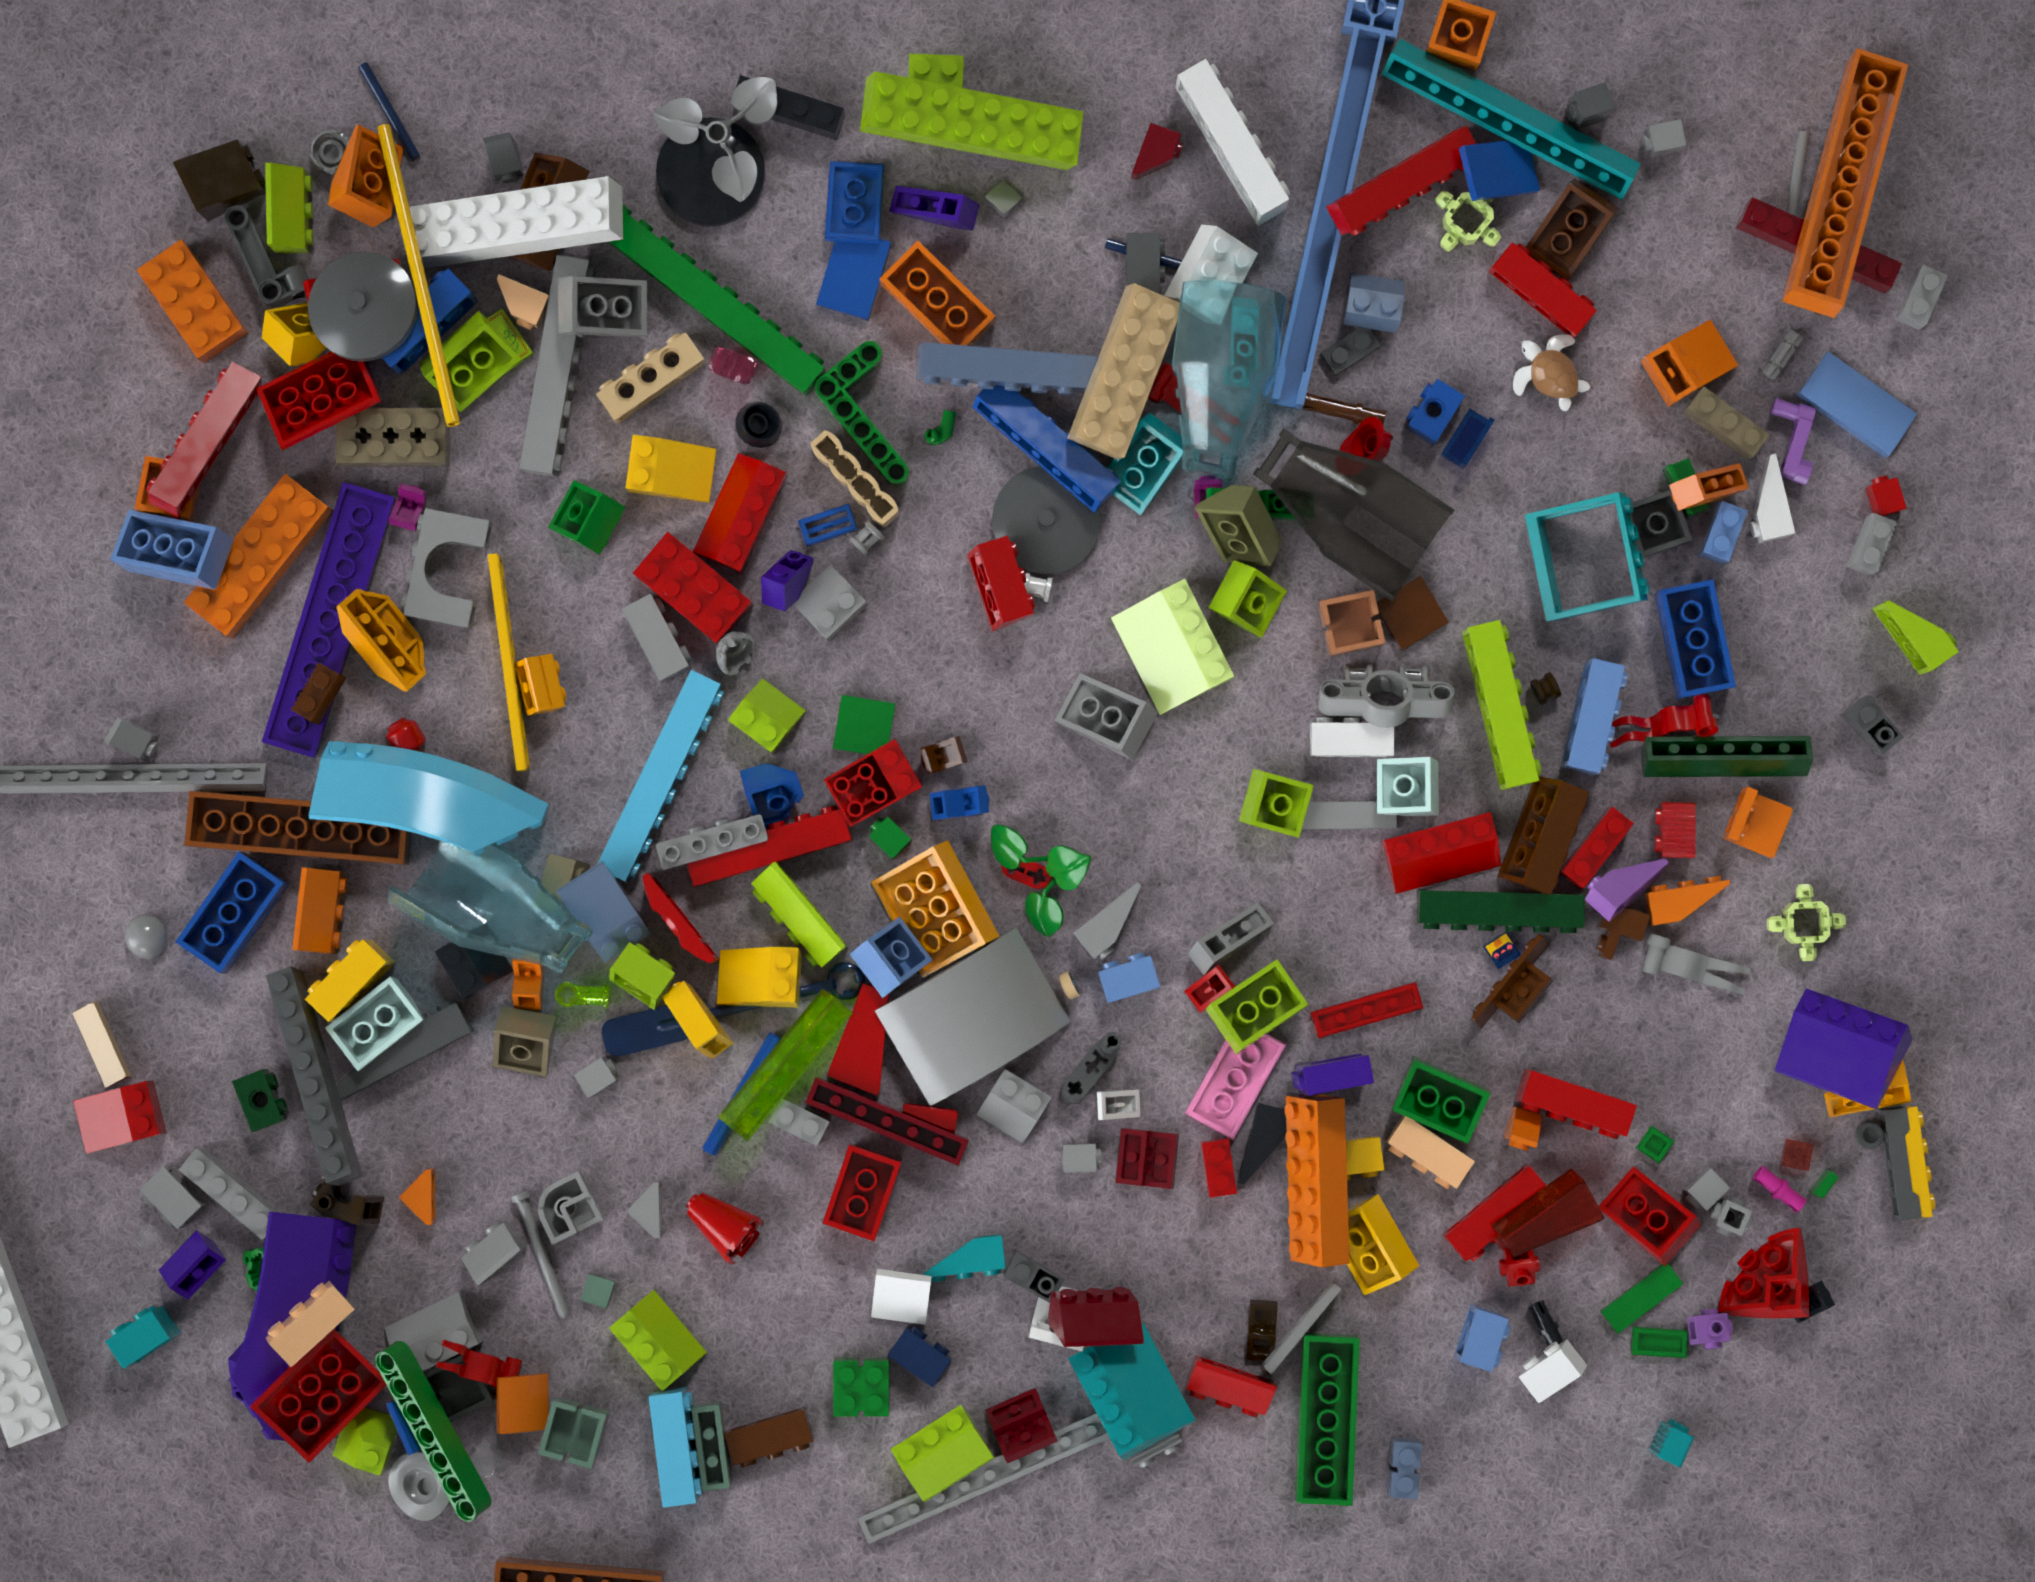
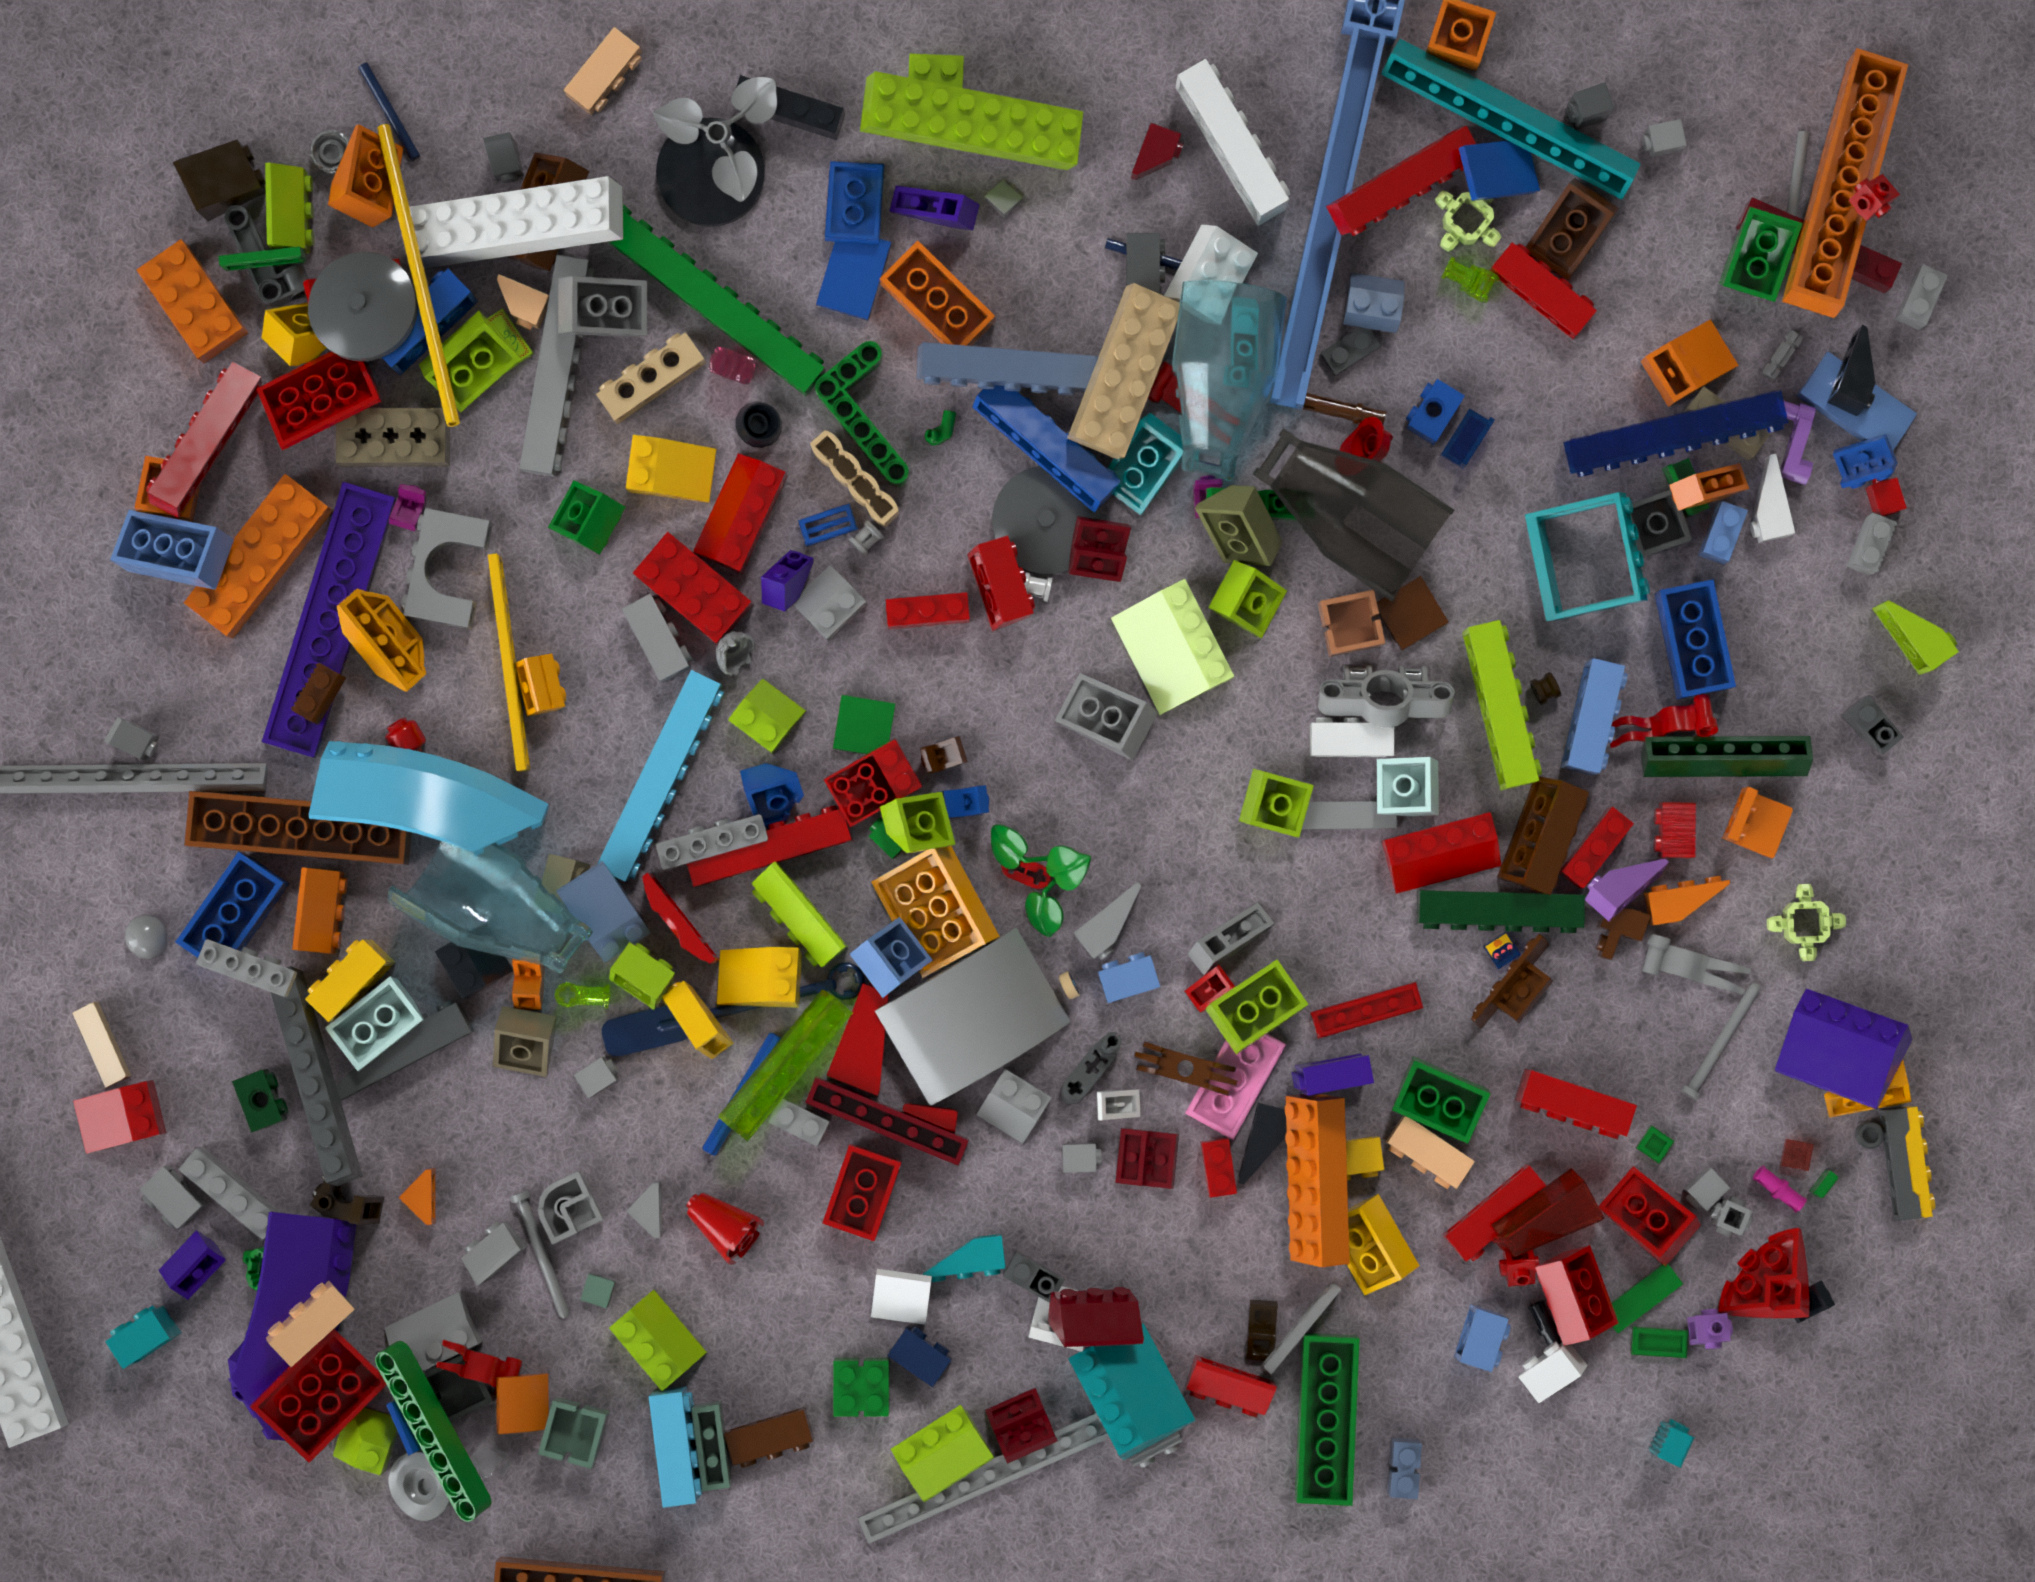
(247, 967): none -> light grey bracket
(262, 258): none -> green tile
(603, 72): none -> light nougat brick
(918, 822): none -> lime slope
(927, 610): none -> red brick
(1099, 549): none -> dark red slope
(1201, 1074): none -> reddish brown piece
(1471, 279): none -> clear neon green connector
(1523, 1128): orange slope -> none
(1550, 371): animal -> none
(1576, 1295): none -> red brick
(1675, 432): none -> clear blue brick
(1719, 1045): none -> light grey bar
(1760, 254): none -> green slope
(1856, 376): none -> black slope
(1865, 461): none -> blue bracket
(1874, 197): none -> red brick

